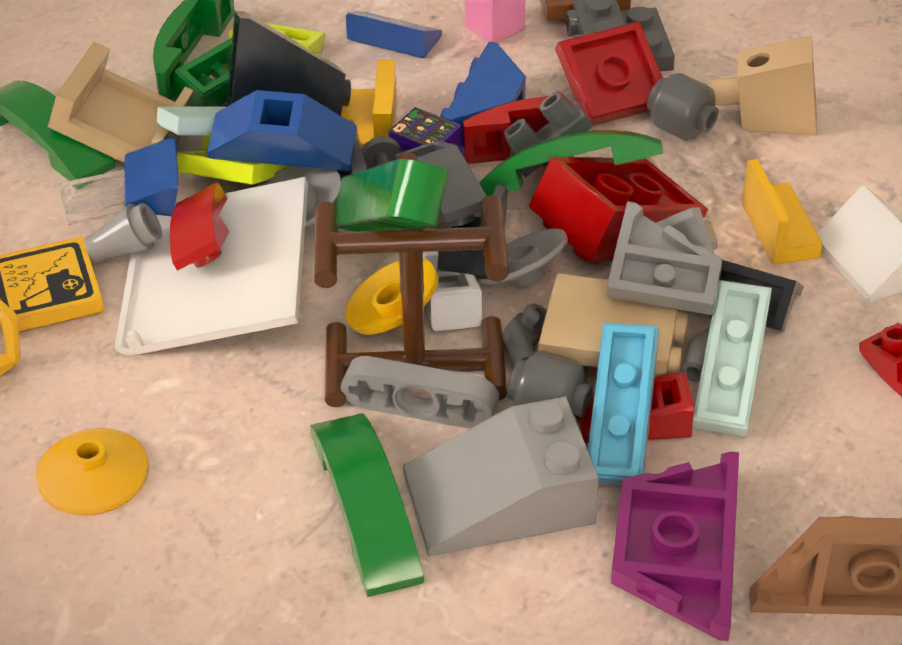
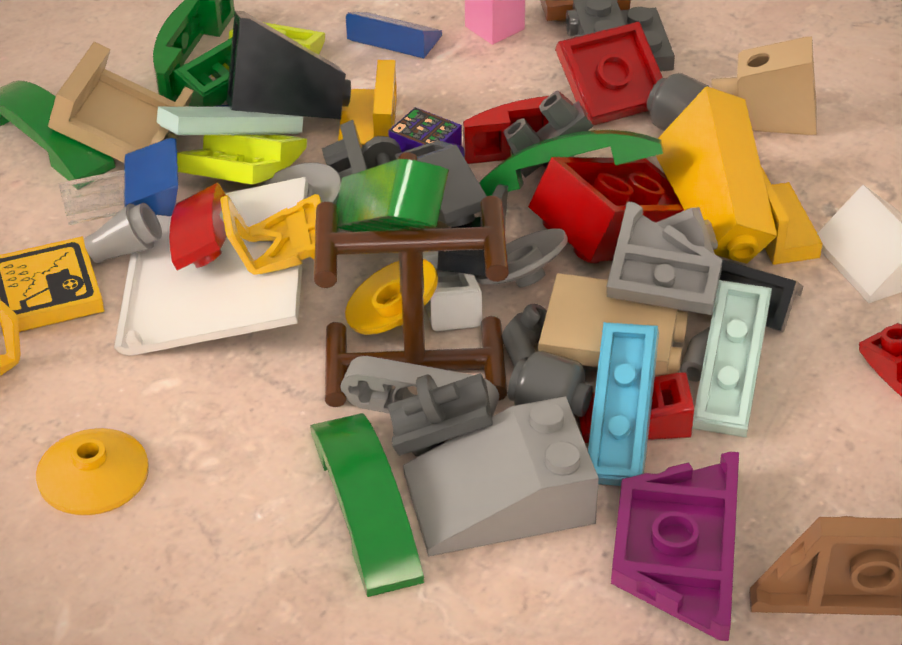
(283, 131): blue slope -> none
(289, 229): none -> yellow piece
(439, 413): none -> dark grey hips
(490, 83): blue slope -> none
(717, 167): none -> yellow slope

